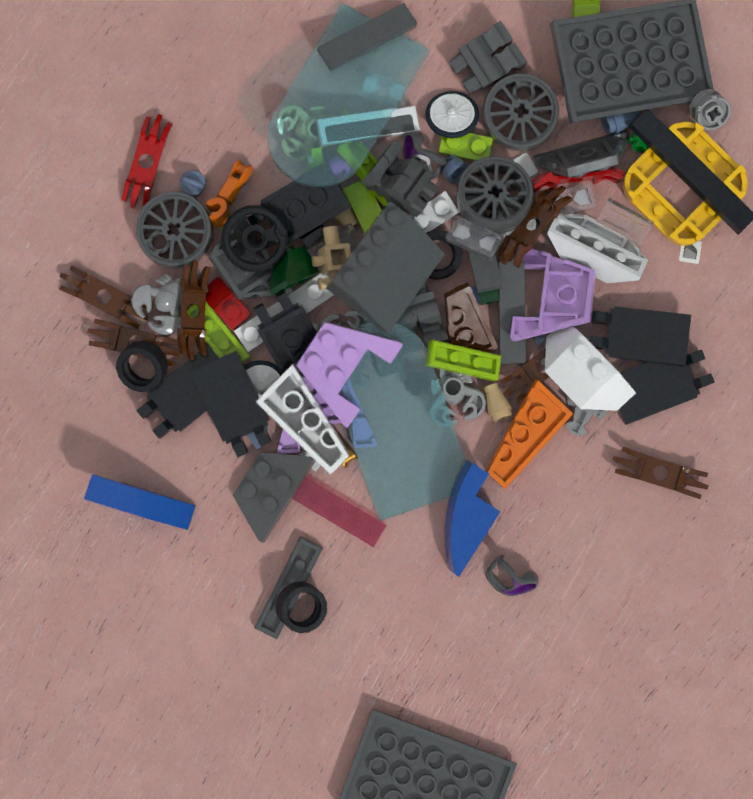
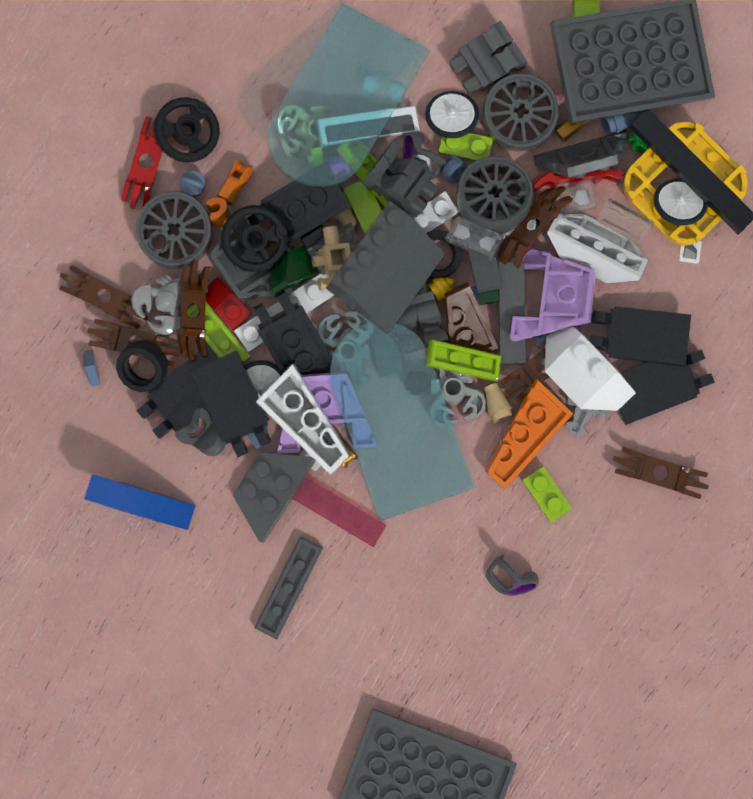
(91, 368): none -> sand blue tile
(198, 111): none -> black wheel
(208, 440): none -> dark grey piece
(316, 617): black tyre -> none
(334, 357): lavender wing -> none
(367, 37): dark grey tile -> none
(440, 286): none -> yellow plate
(466, 517): blue slope -> none
(527, 164): white sticker -> none
(546, 494): none -> lime piece
(567, 130): none -> pearl gold bar
(678, 203): none -> white wheel
(710, 109): light grey wheel -> none

